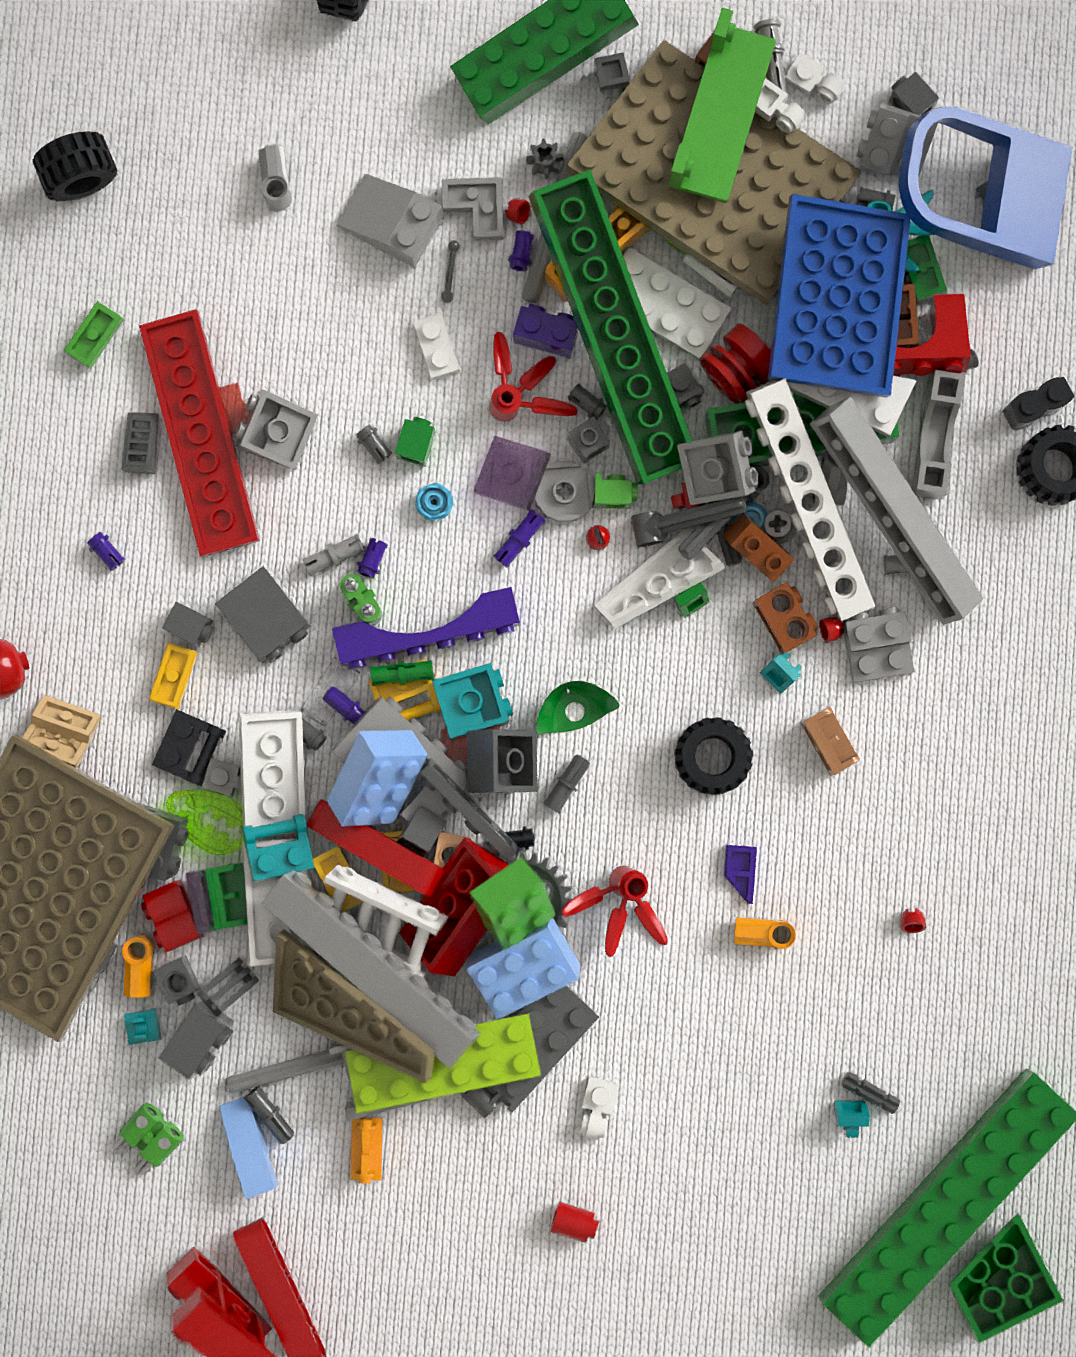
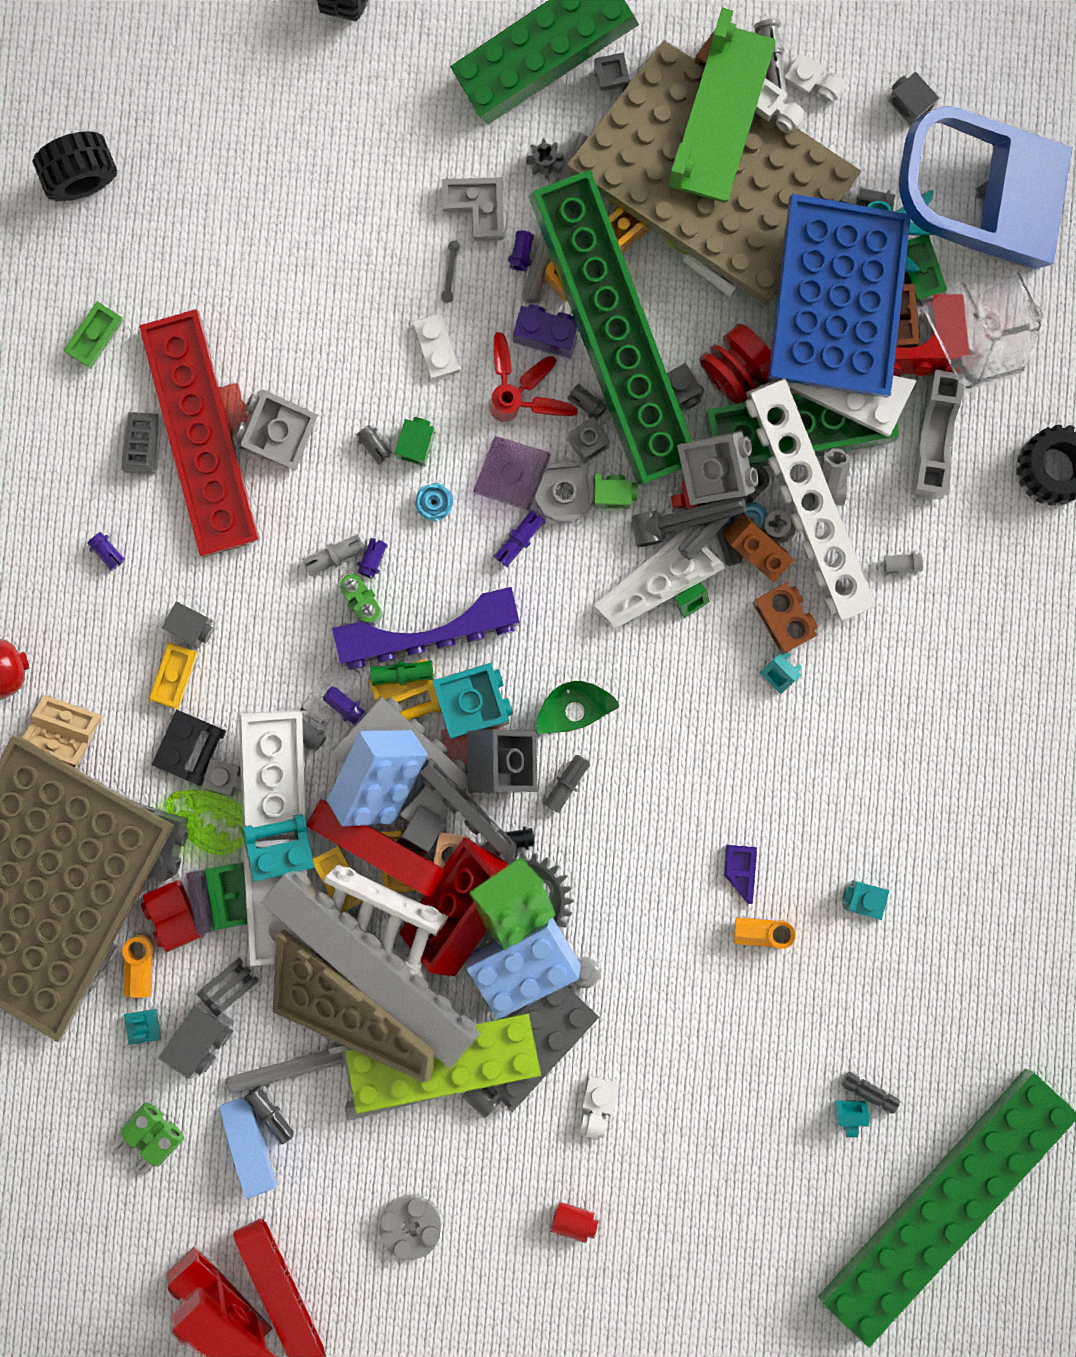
(164, 976): dark grey brick -> none
(263, 616): dark grey panel -> none
(274, 176): light grey piece -> none
(366, 1149): light orange hinge -> none
(391, 218): light grey slope -> none
(404, 1244): none -> light grey plate
(518, 211): red hinge -> none
(589, 972): none -> light grey piece
(591, 538): red hinge -> none
(630, 886): red plant -> none
(674, 306): white plate -> none
(740, 756): black tyre -> none
(830, 741): medium nougat hinge -> none
(831, 629): red hinge -> none
(865, 899): none -> teal bracket
(878, 645): light grey plate -> none
(887, 138): light grey plate -> none
(896, 511): light grey brick -> none
(912, 921): red hinge -> none
(991, 341): none -> clear windscreen
(1004, 1283): green wedge -> none
(1038, 403): black brick -> none

